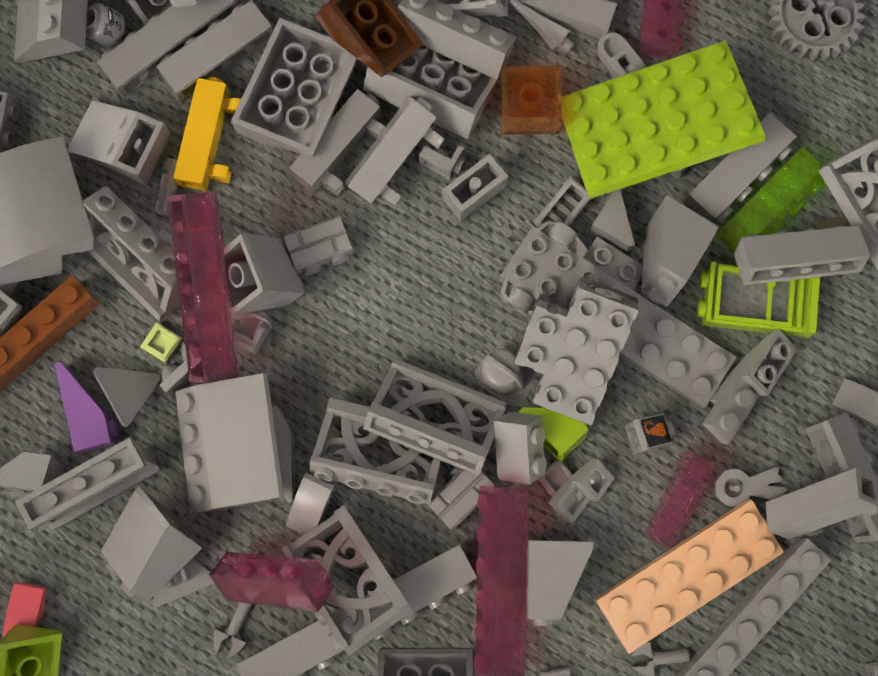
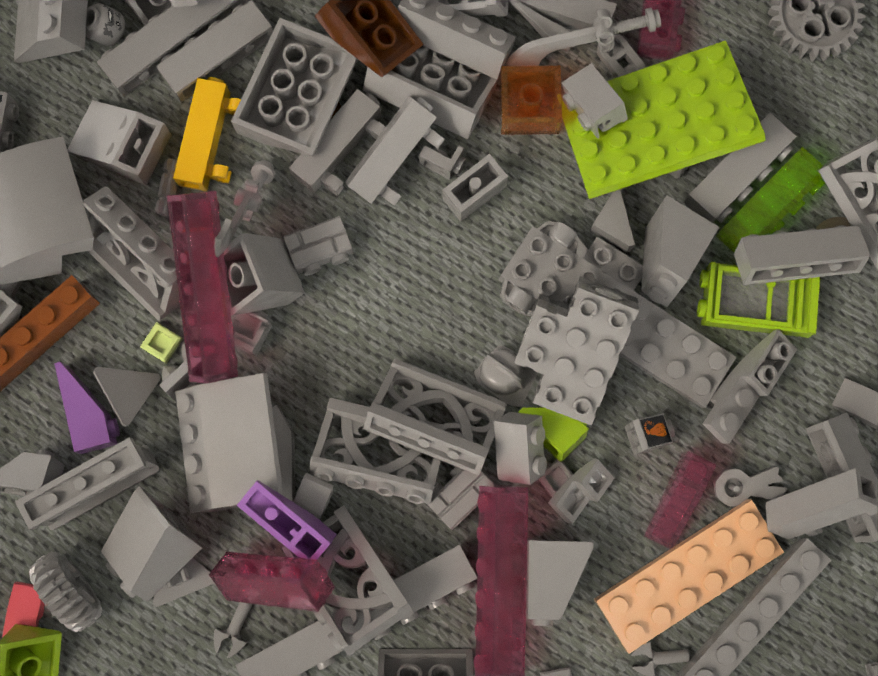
(65, 591): none -> light grey gear
(248, 201): none -> light grey sword
(287, 521): none -> medium lavender slope
(579, 206): light grey slope -> none
(593, 100): none -> light grey hinge
(601, 31): none -> light grey sword

